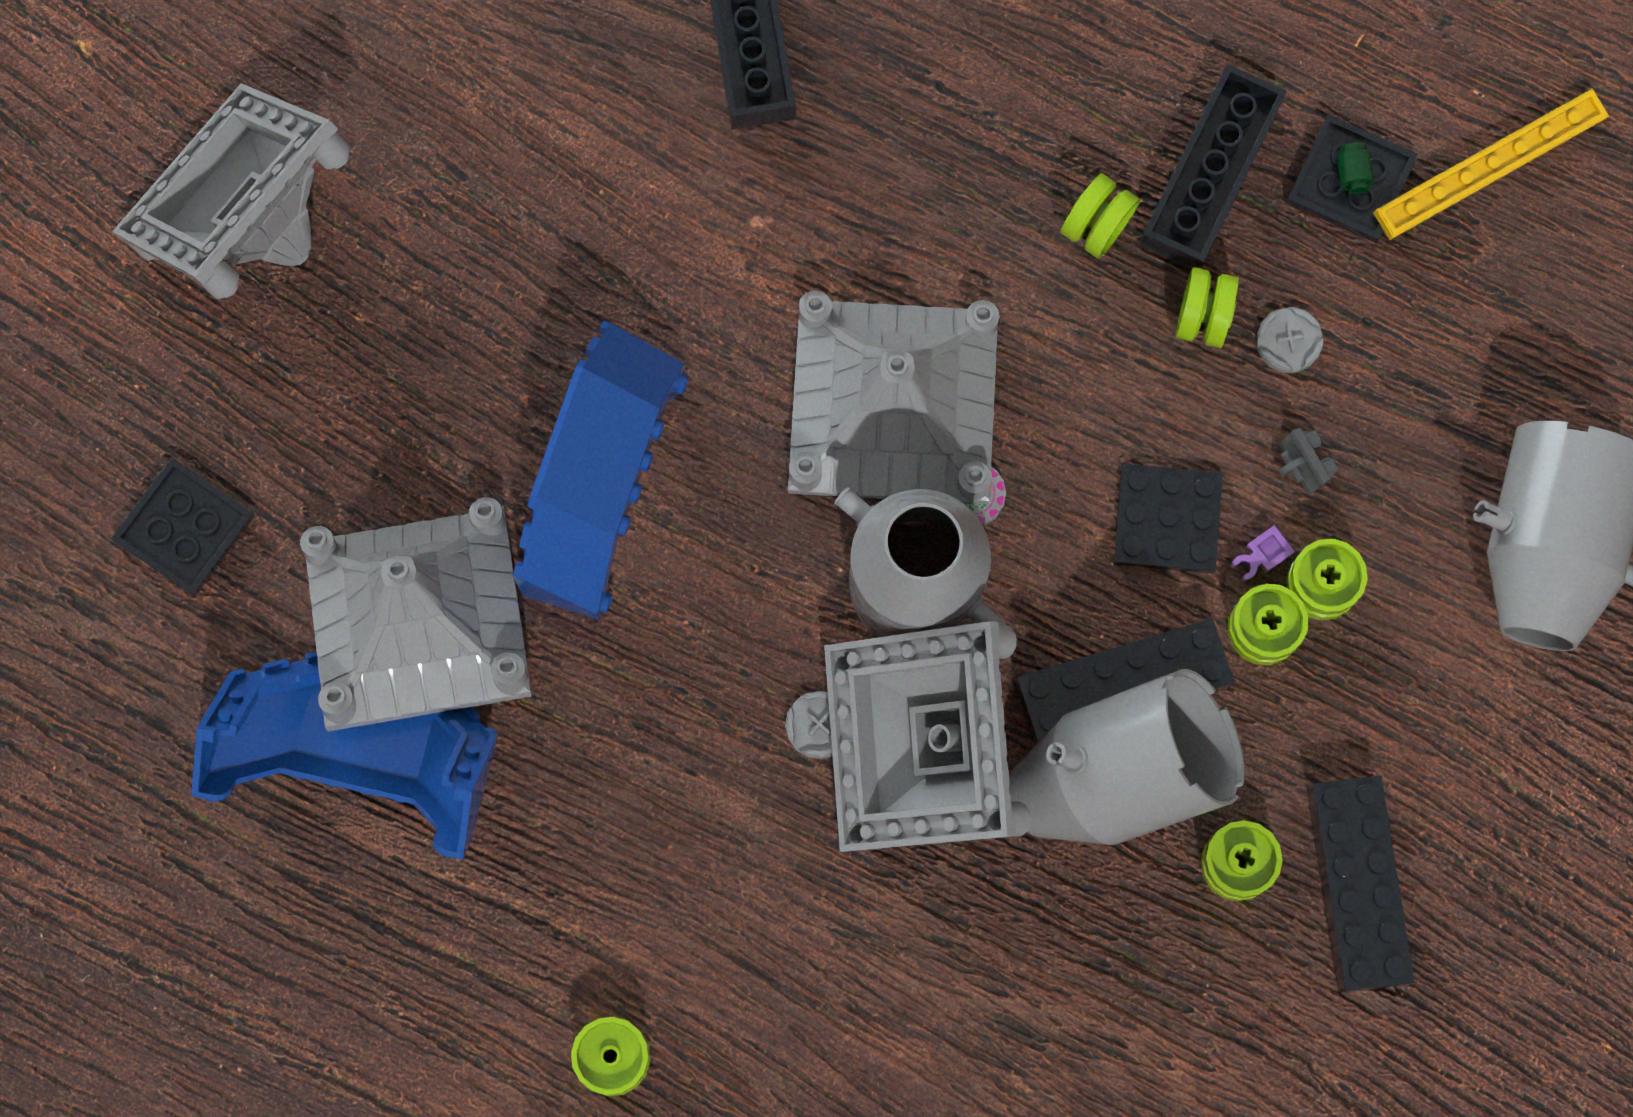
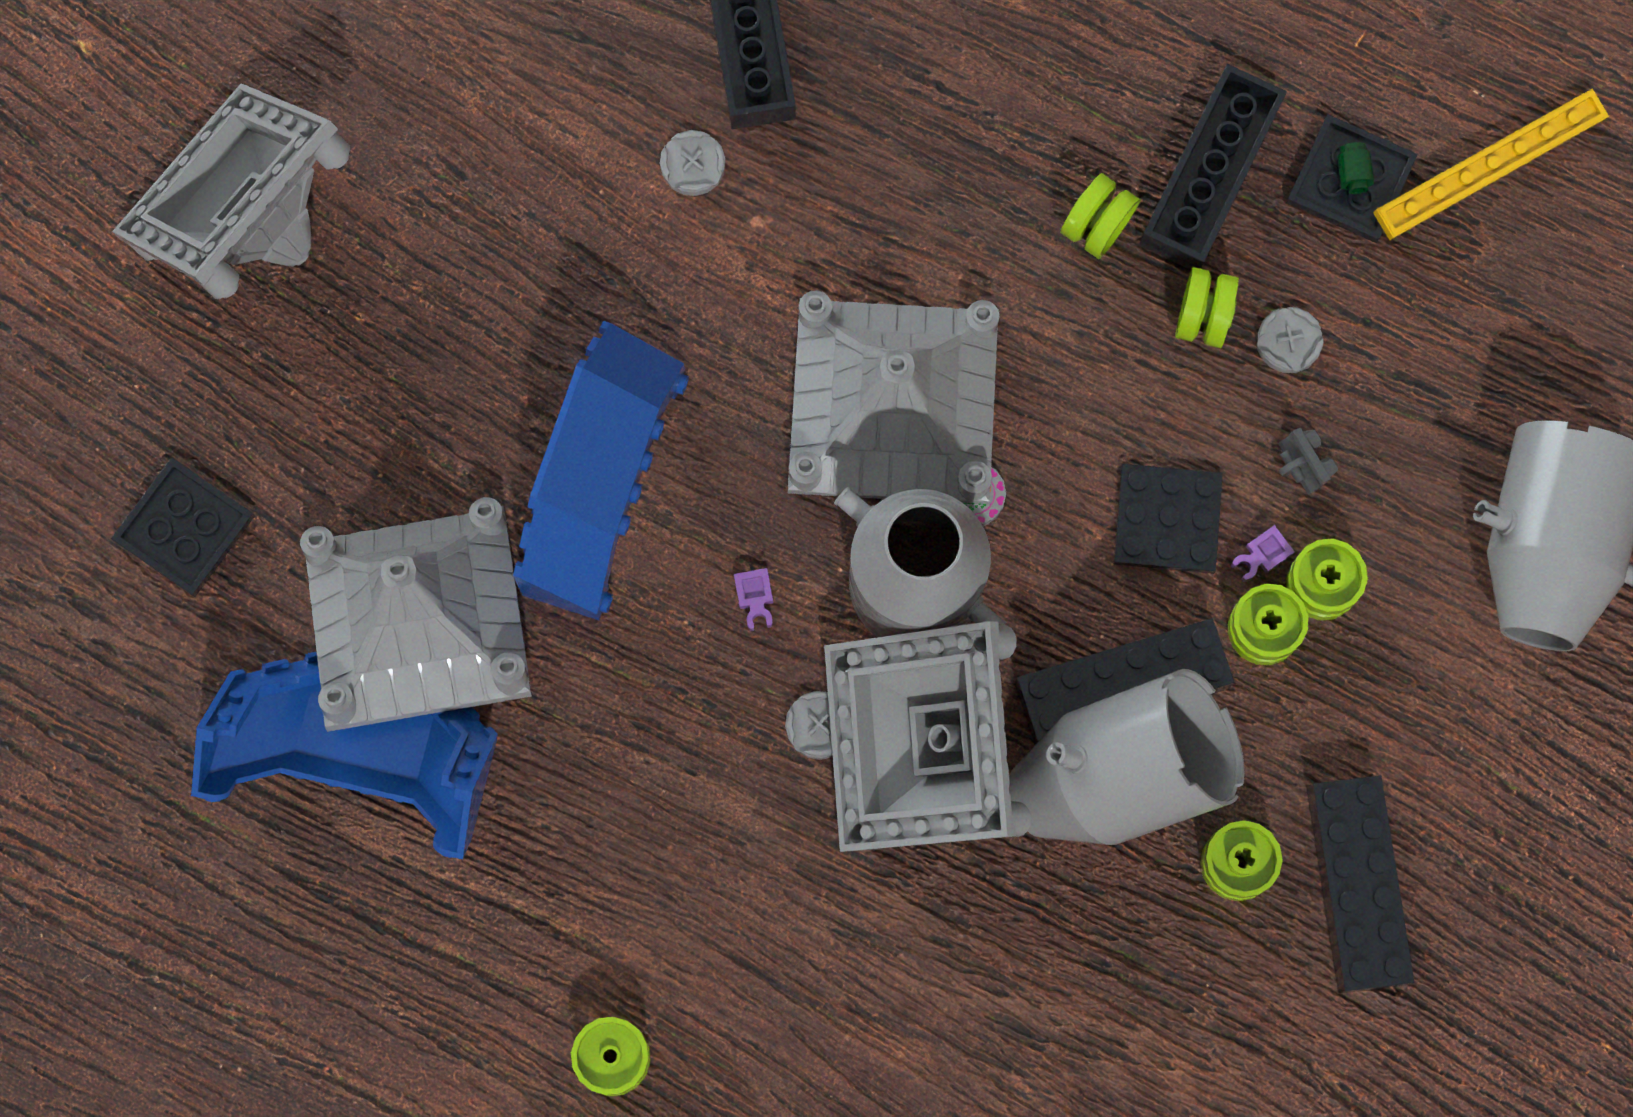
(692, 163): none -> light grey tile
(753, 593): none -> medium lavender plate

